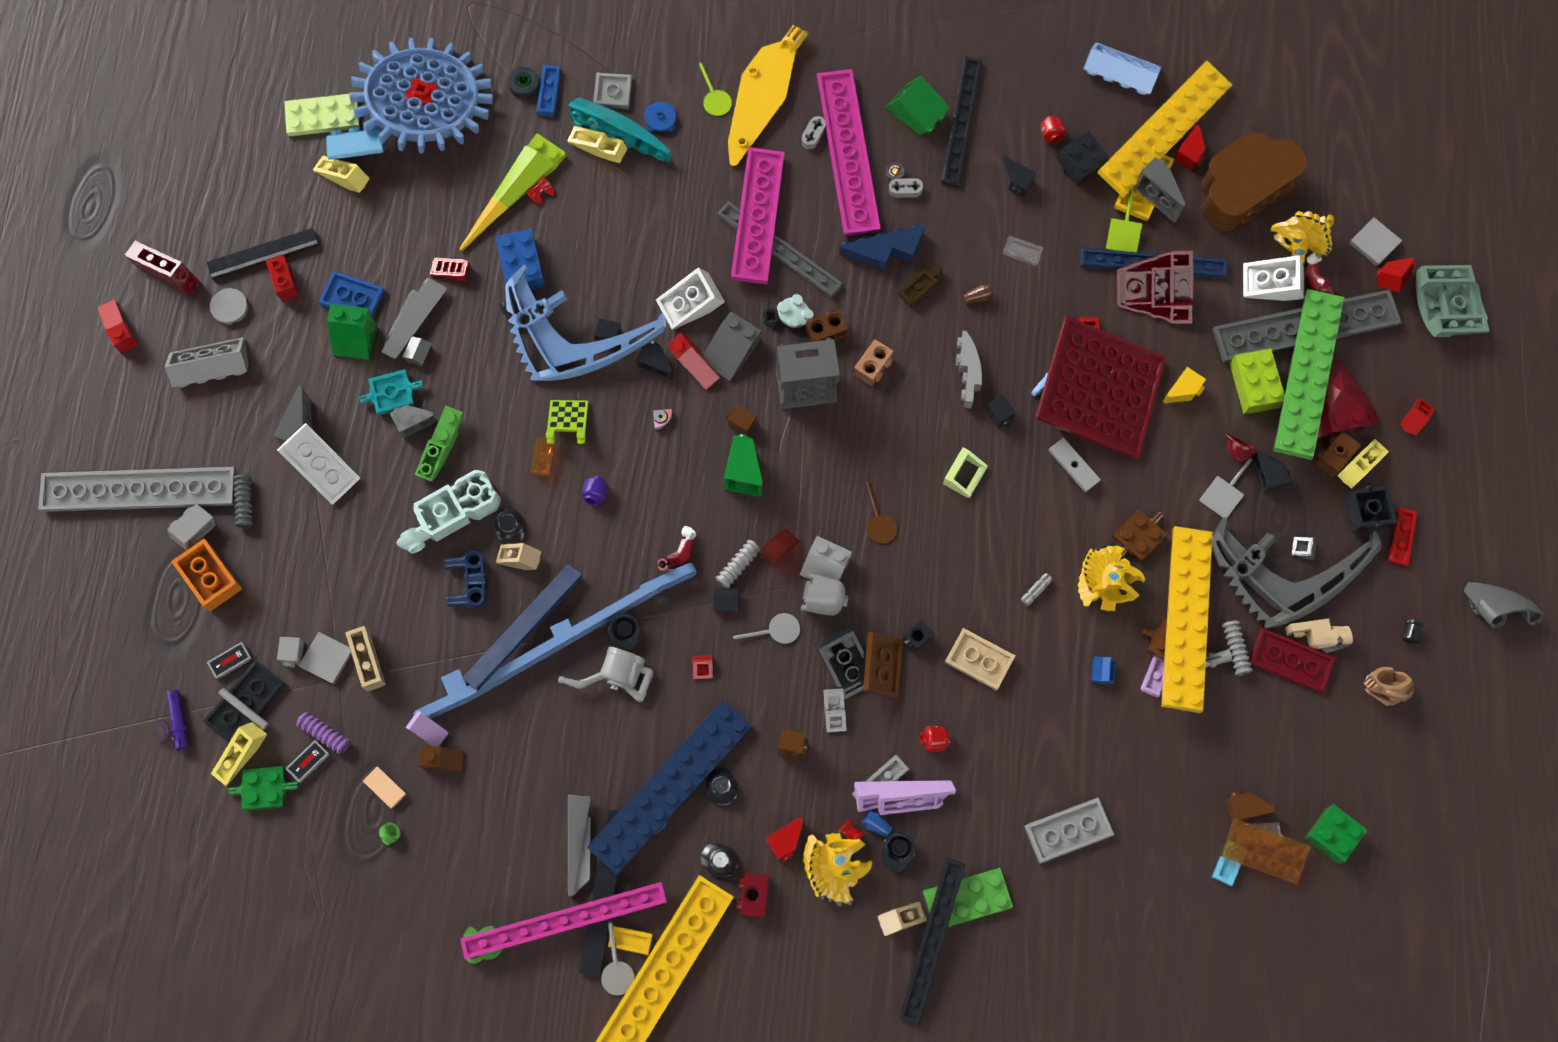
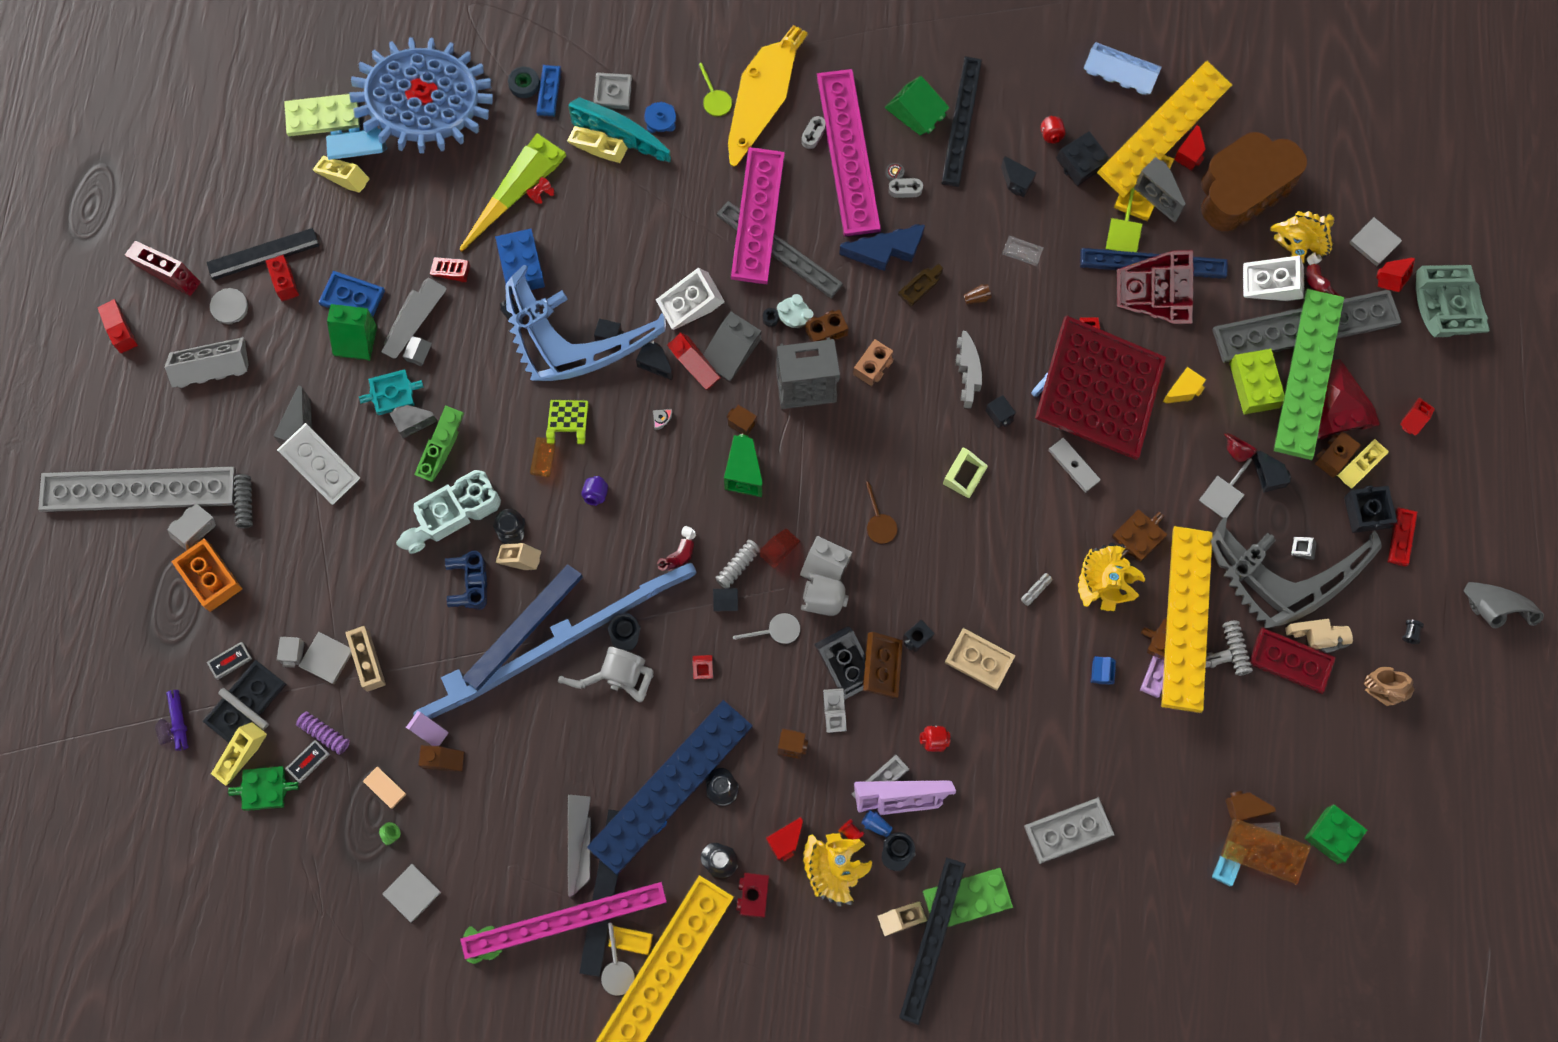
(411, 893): none -> light grey tile

